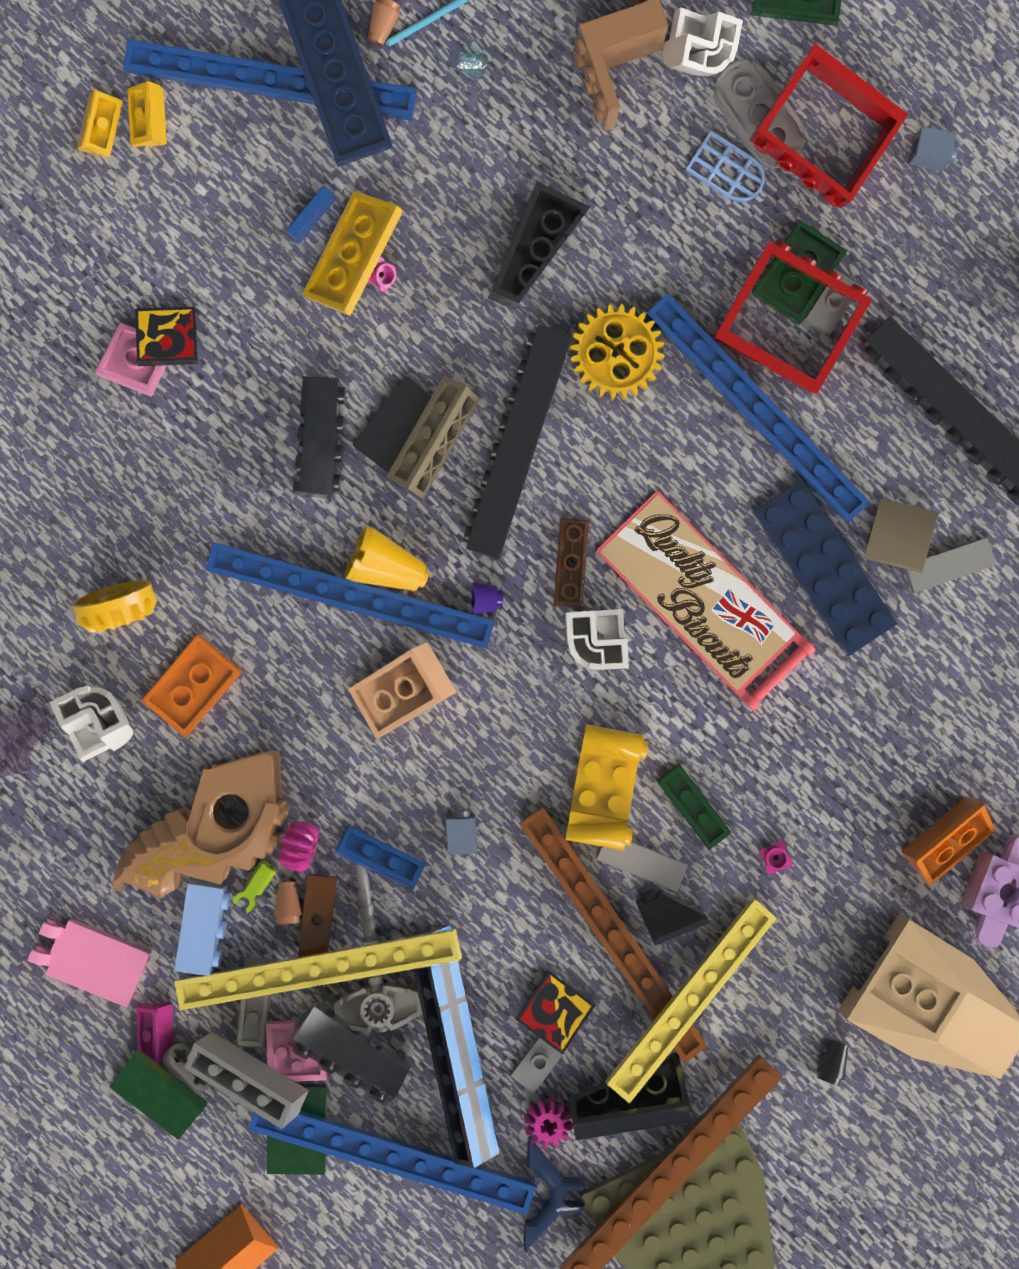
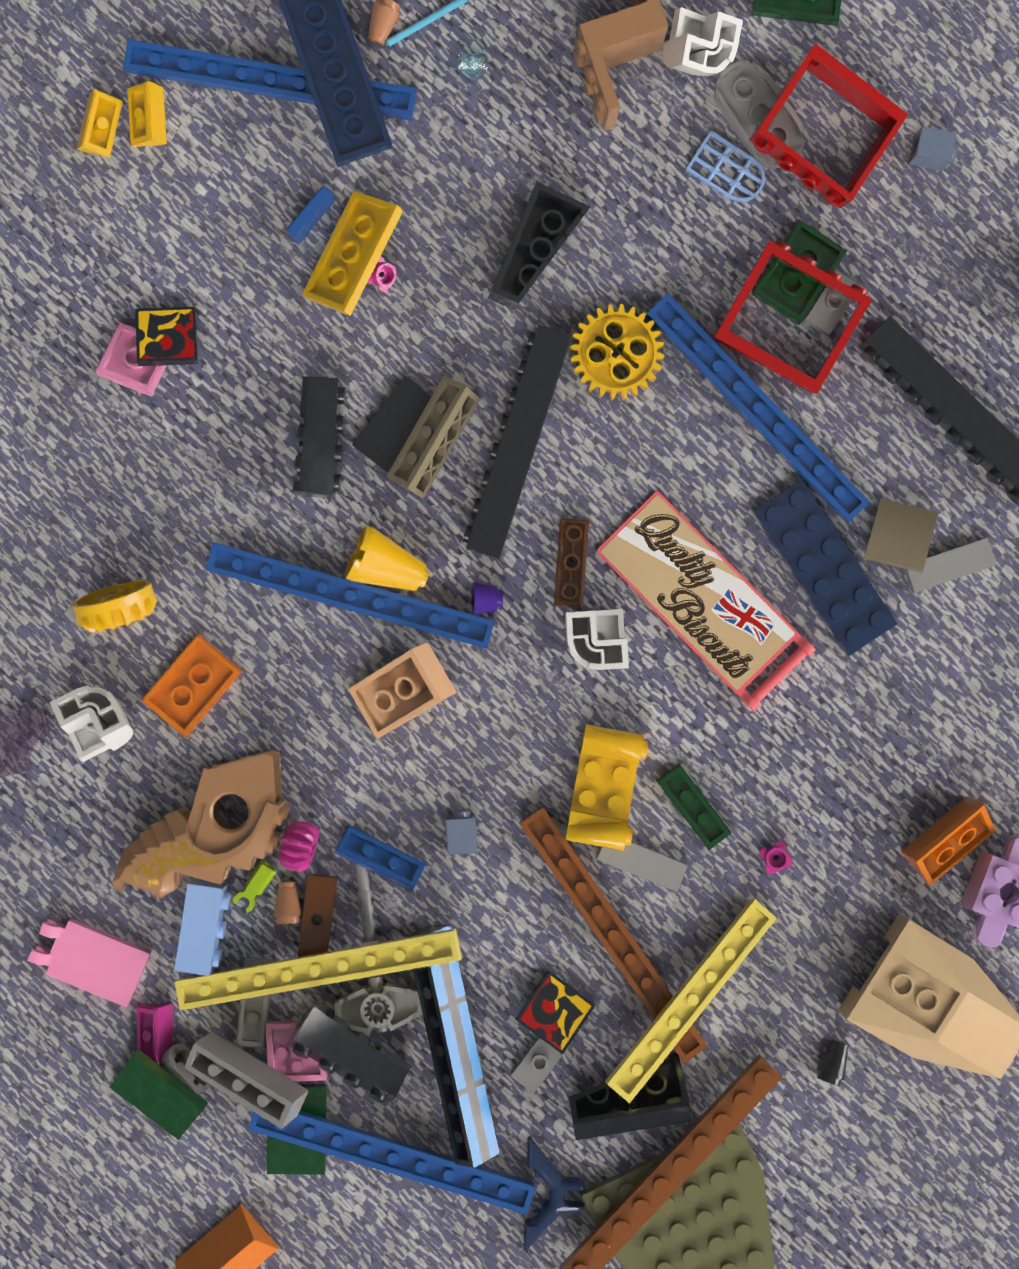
(540, 1129): dark pink gear -> none
(669, 915): black slope -> none

